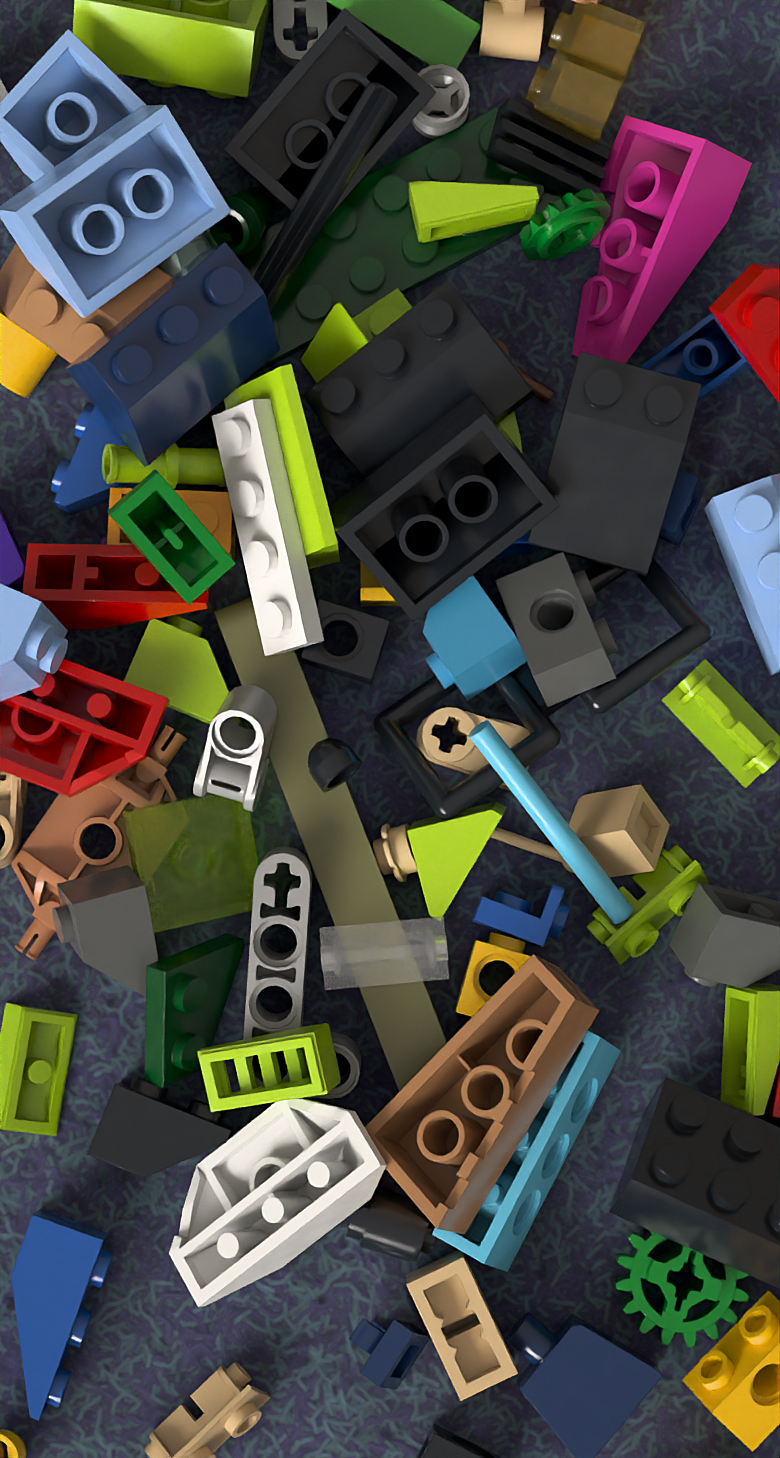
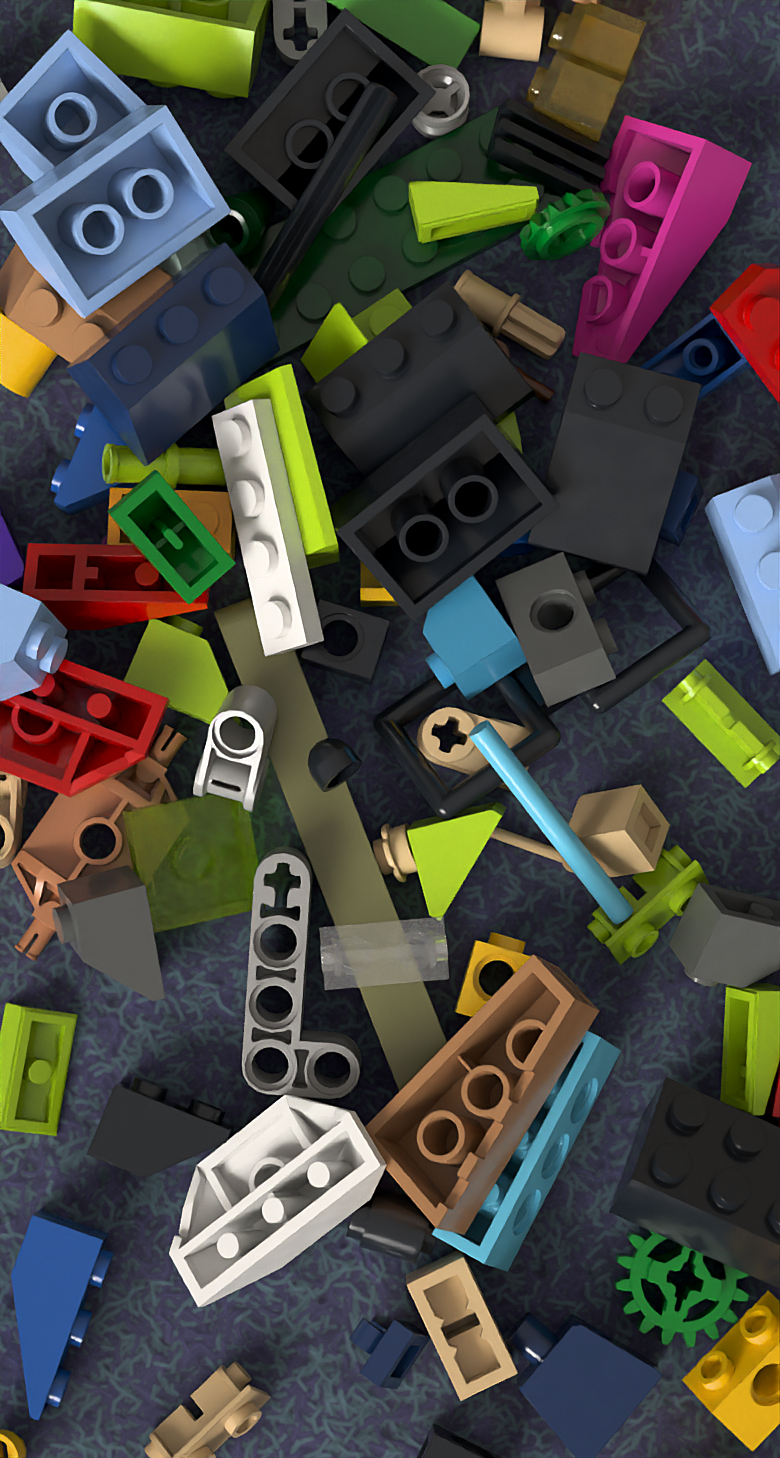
(186, 1005): dark green wing -> none
(320, 1060): lime slope -> none
(510, 316): none -> tan axle
(511, 917): blue bracket -> none

